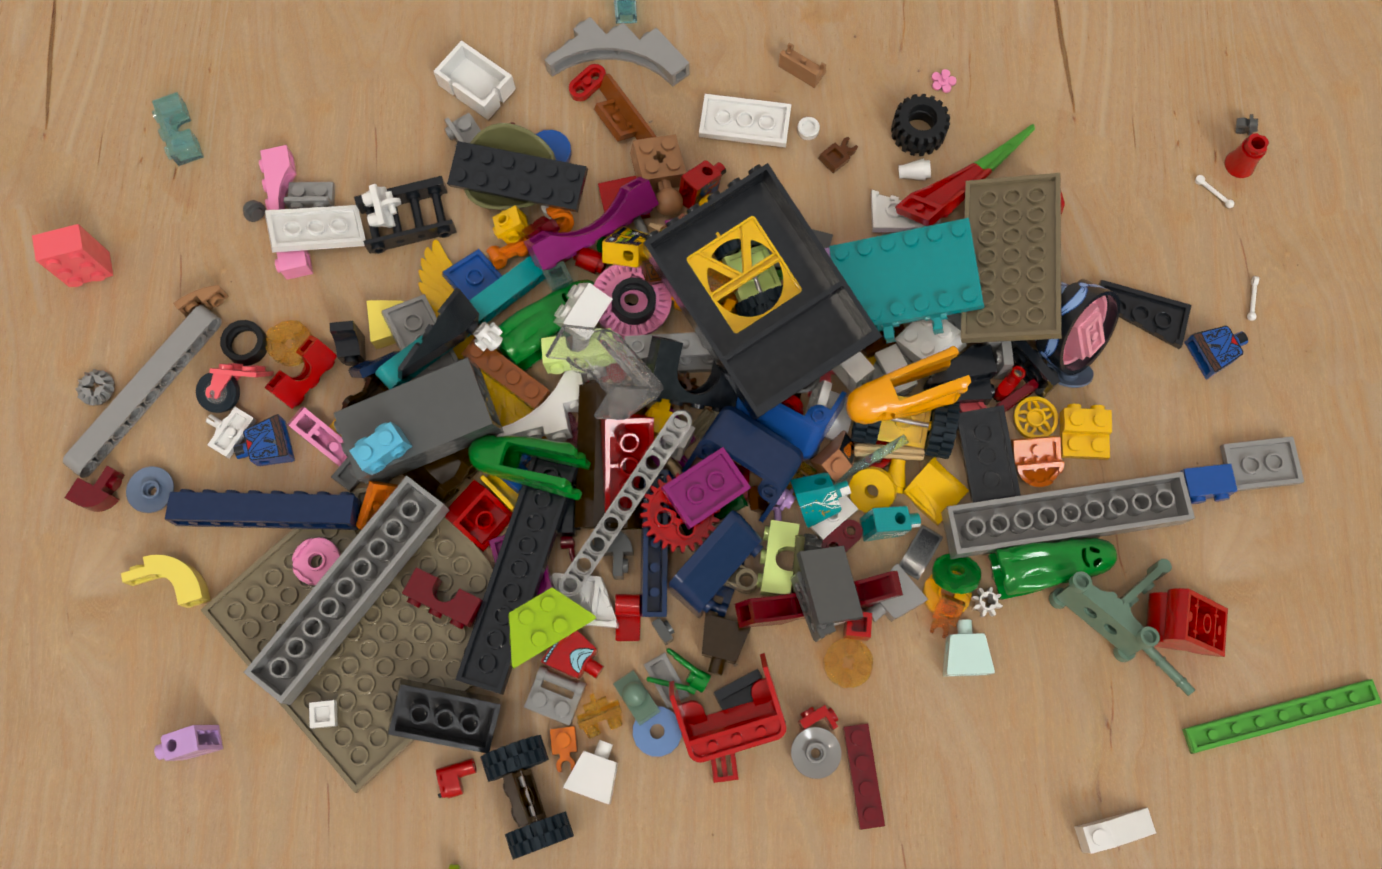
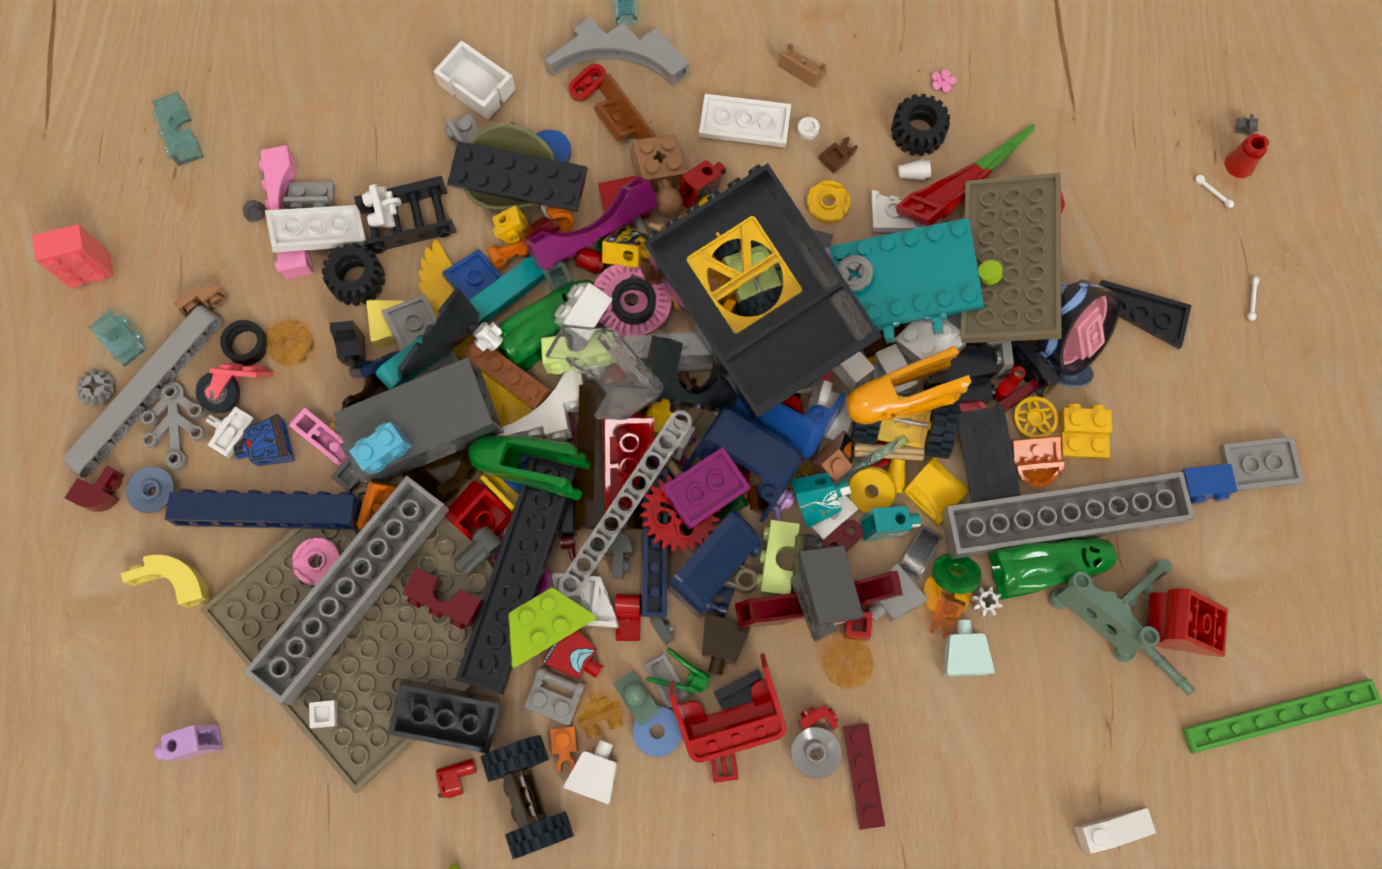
(118, 337): none -> clear light blue brick
(173, 422): none -> light grey plant
(316, 360): red arch -> none
(345, 259): none -> black tyre
(484, 545): none -> dark grey piece
(824, 213): none -> yellow tile
(853, 264): none -> light grey gear
(990, 272): none -> lime tile
(1216, 349): torso -> none

